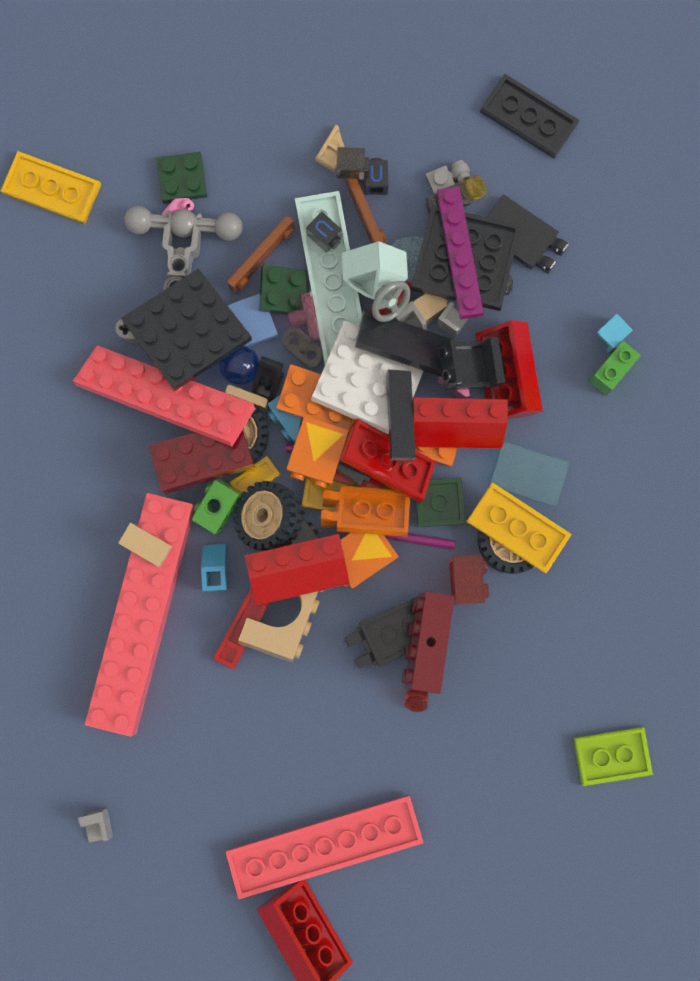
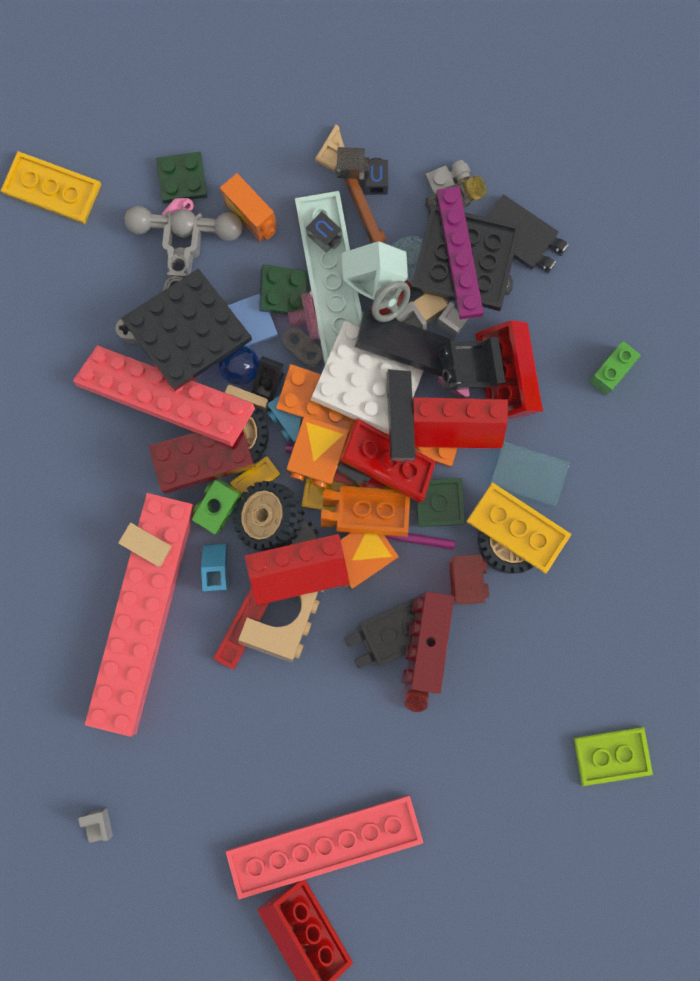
(249, 207): none -> orange brick
(282, 232): dark orange plate -> none
(529, 116): black tile -> none
(614, 332): medium azure panel -> none

